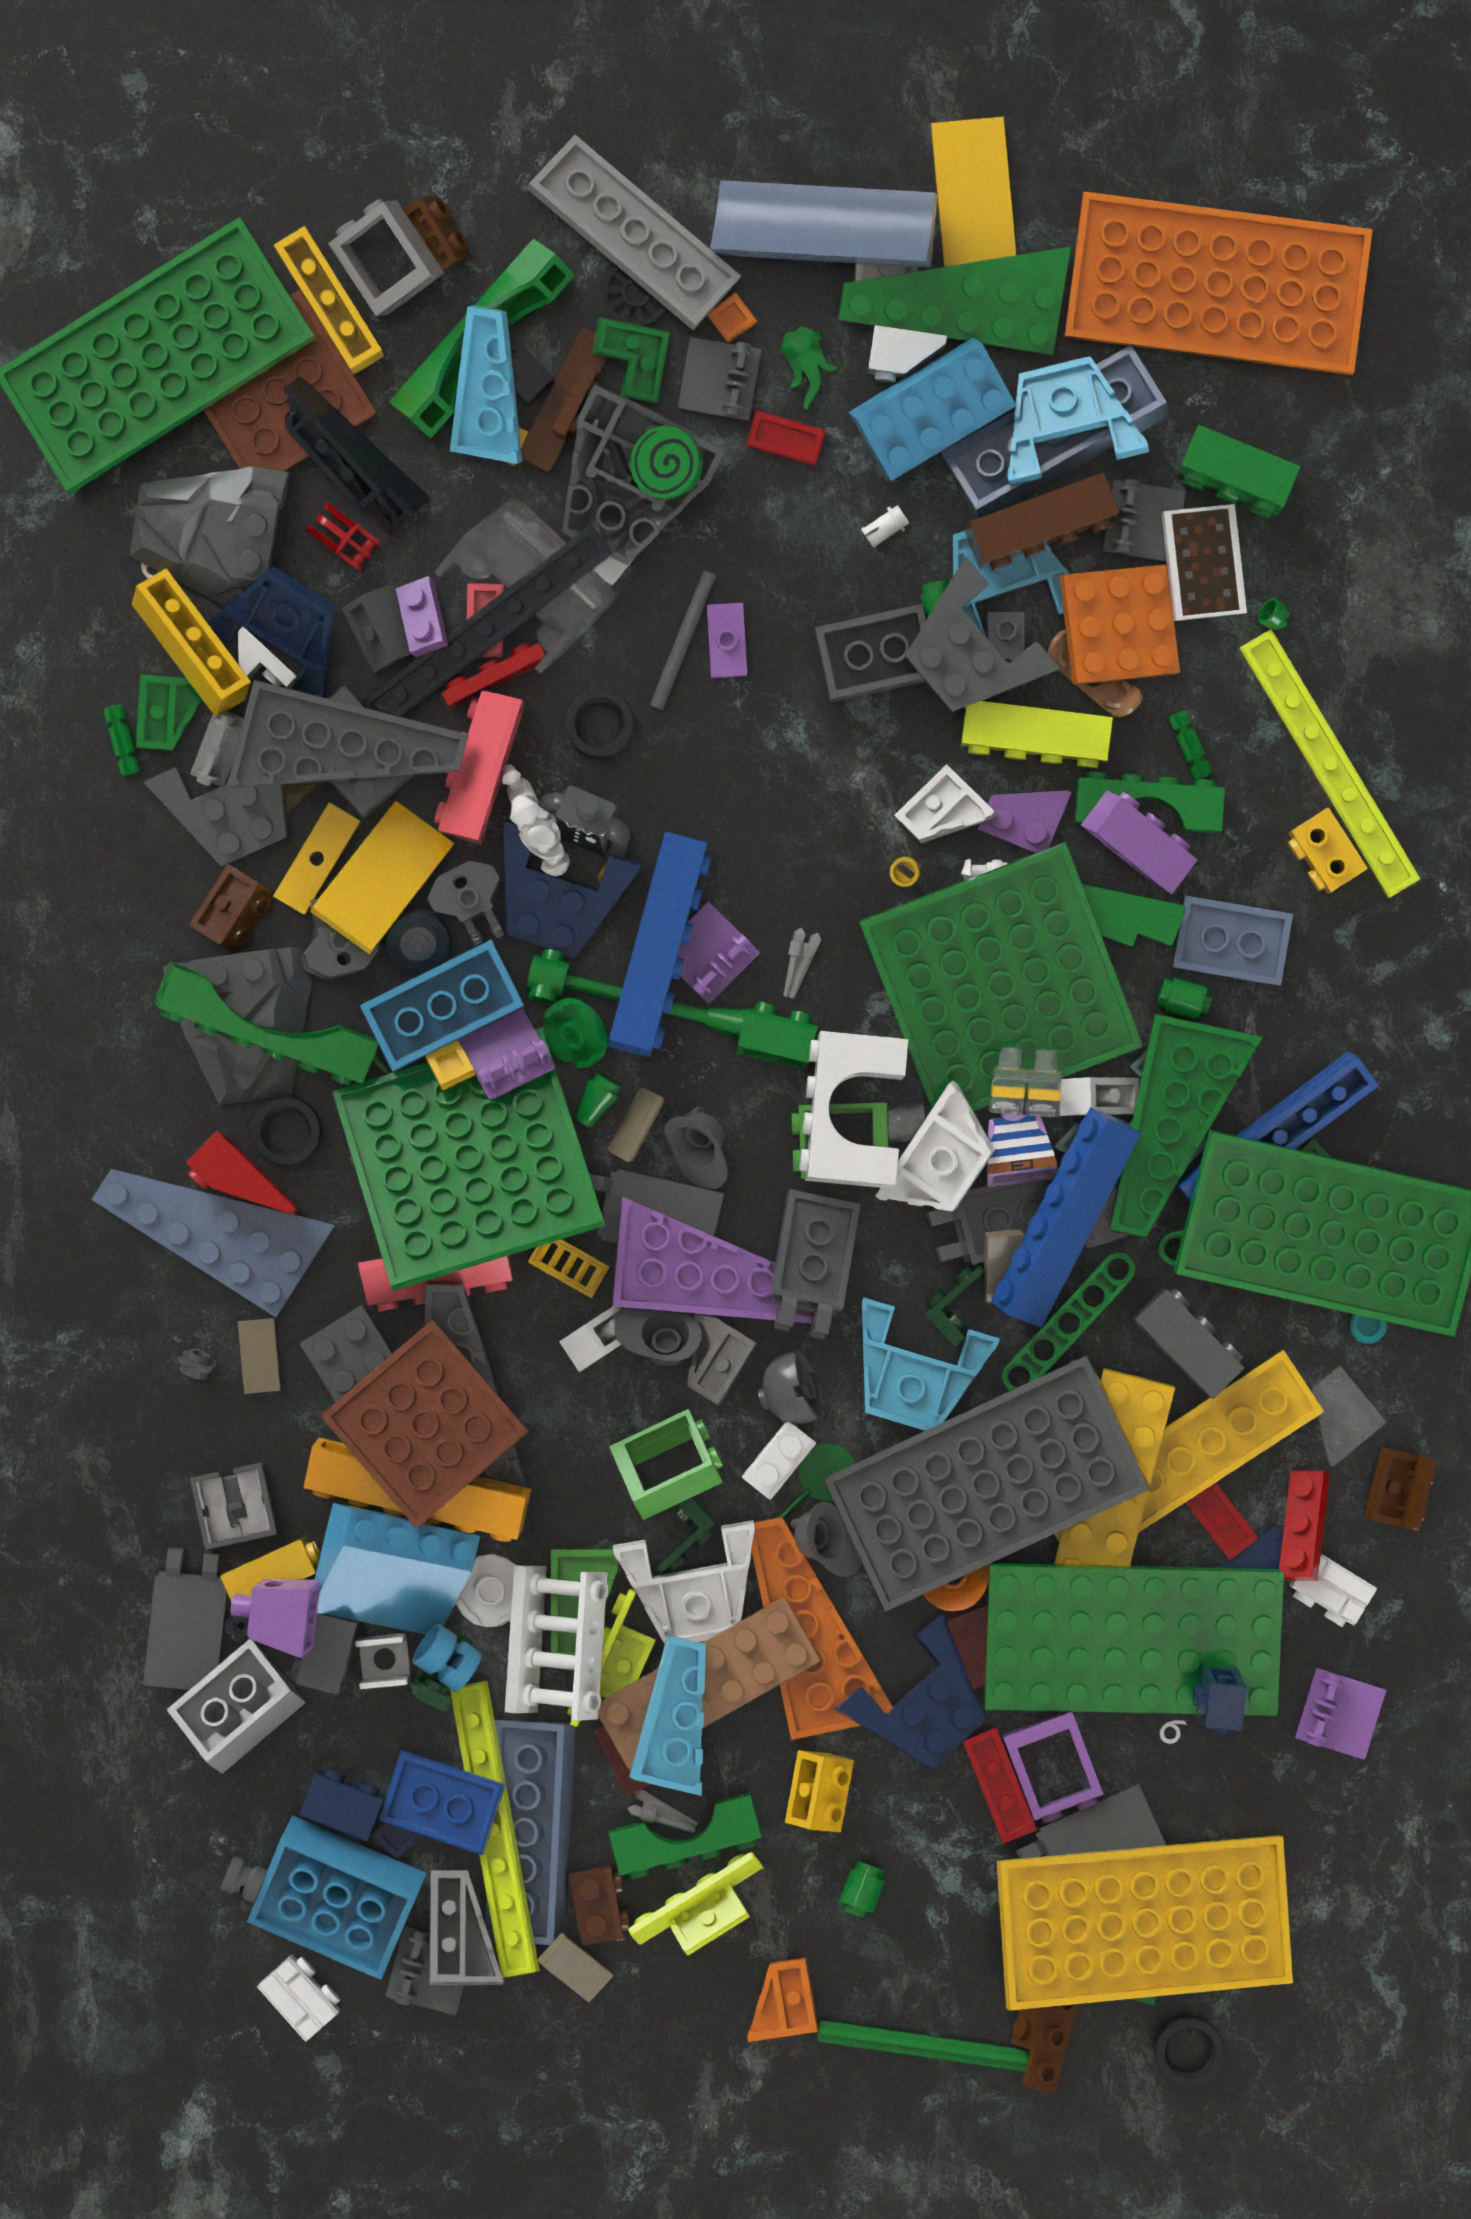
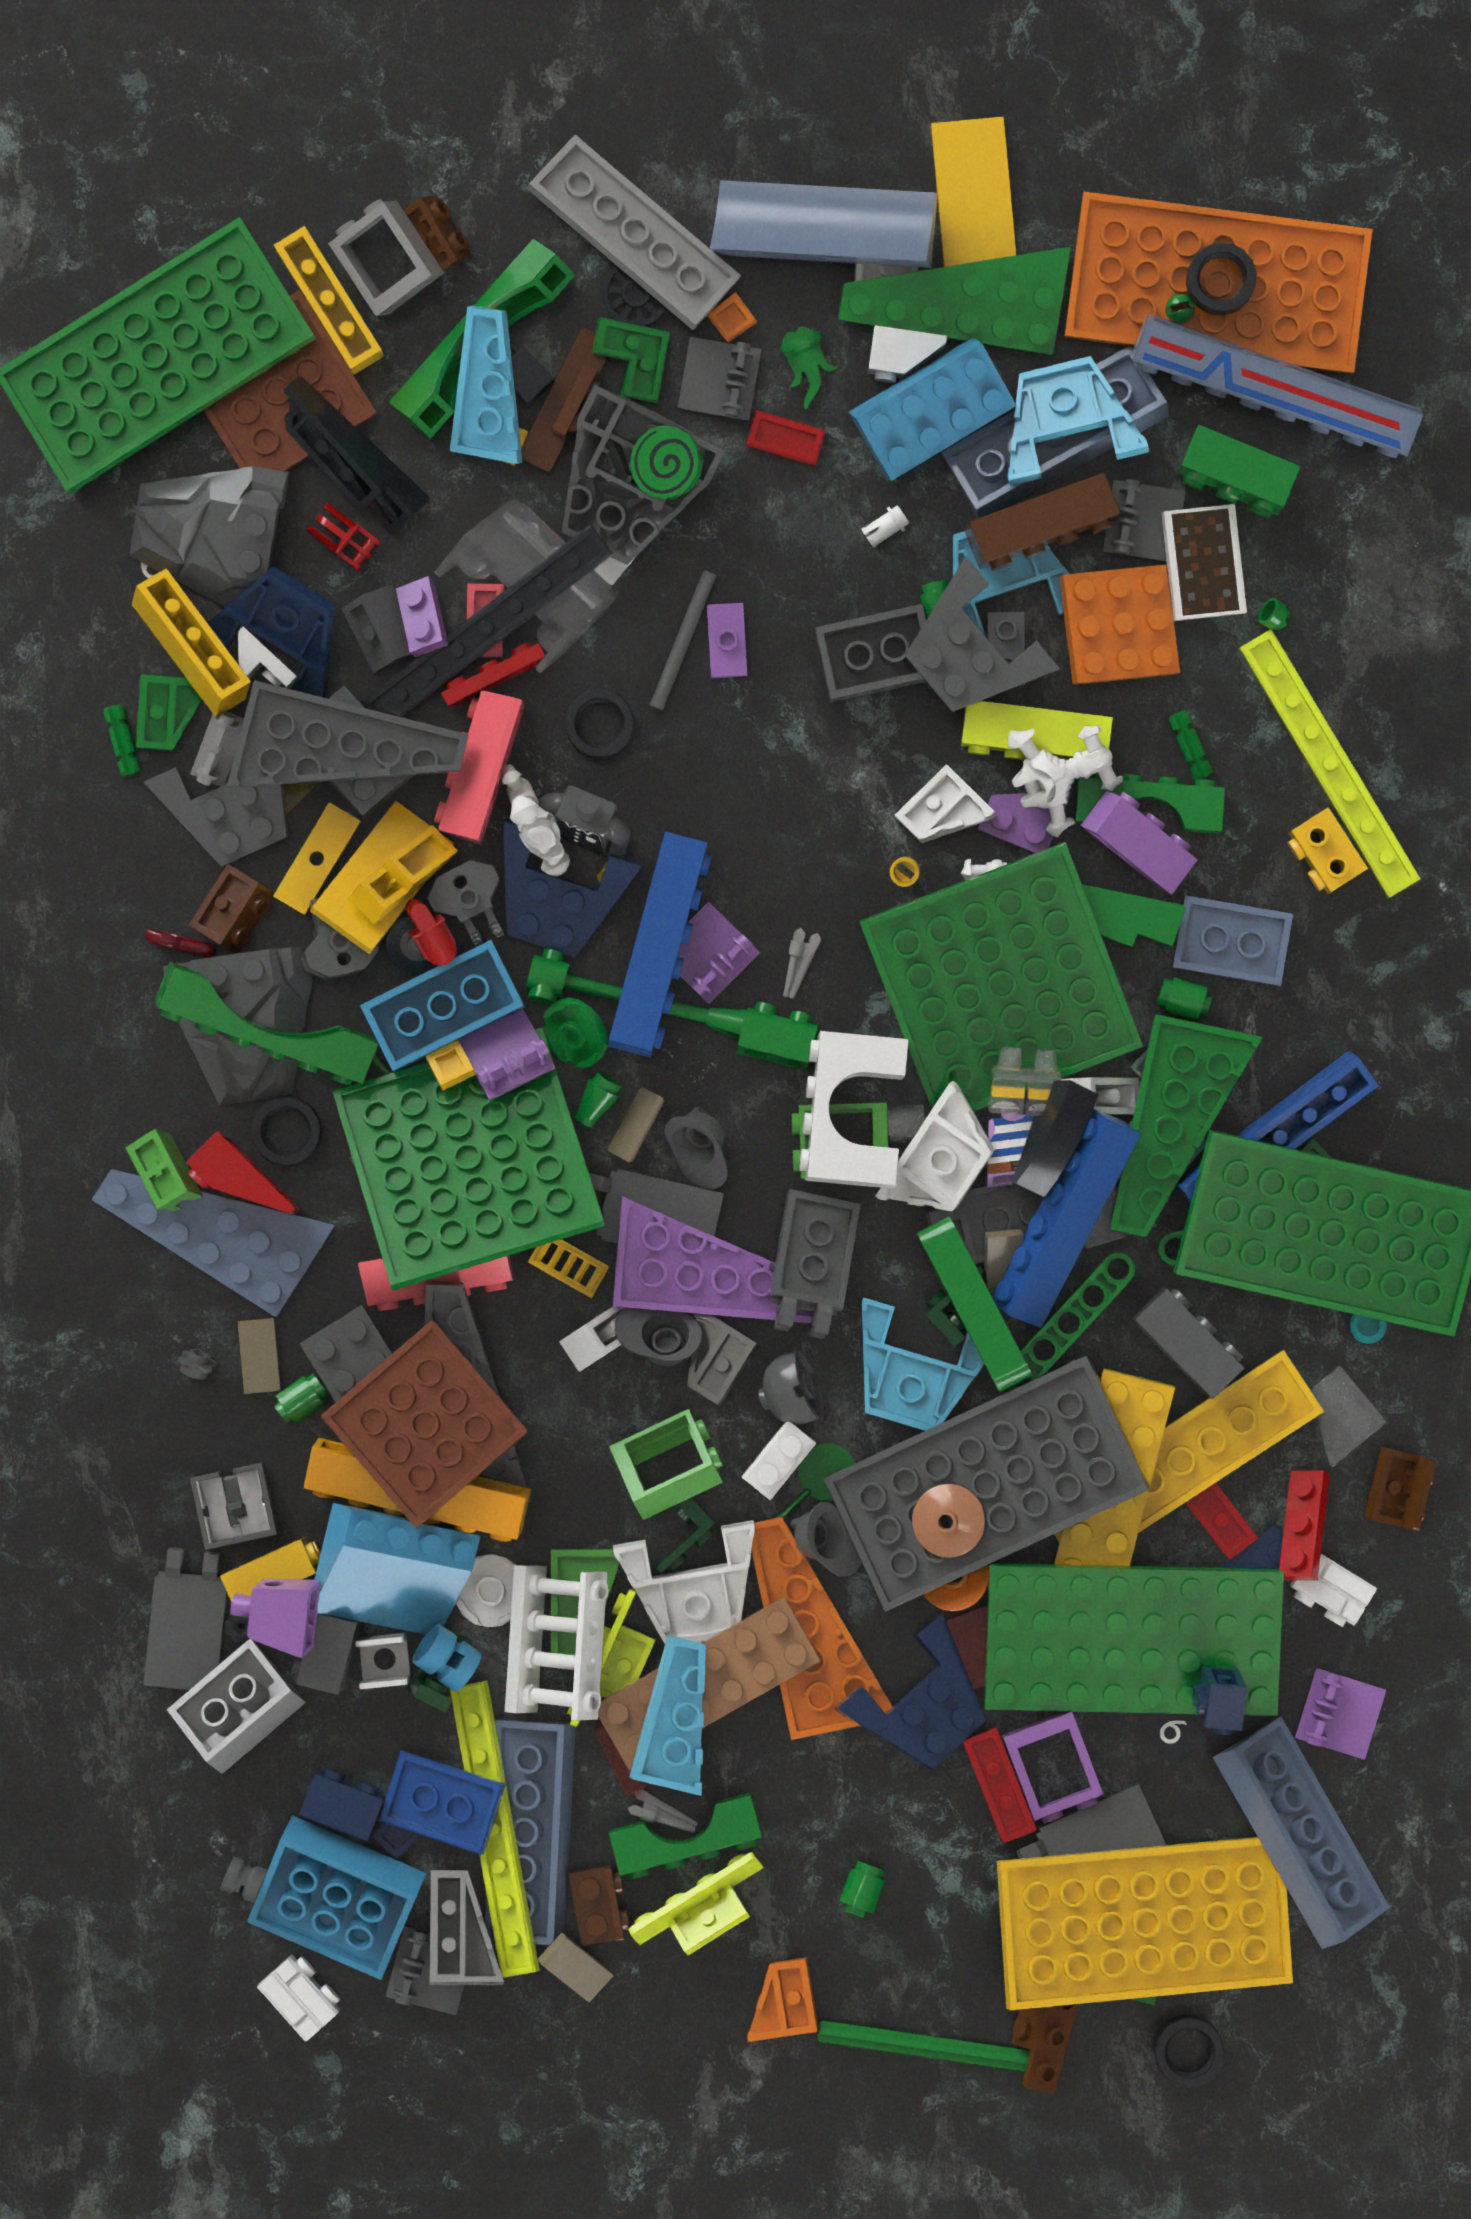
(163, 1170): none -> bright green hinge
(179, 943): none -> dark red piece
(301, 1399): none -> green brick
(402, 874): none -> yellow slope
(430, 934): none -> red arm
(819, 1791): yellow brick -> none
(965, 1512): none -> nougat dish
(974, 1304): none -> green beam
(1051, 778): none -> white piece
(1054, 1136): none -> black slope
(1114, 697): medium nougat piece -> none
(1181, 316): none -> green hinge
(1211, 252): none -> black tyre
(1276, 385): none -> sand blue brick
(1301, 1833): none -> sand blue arch

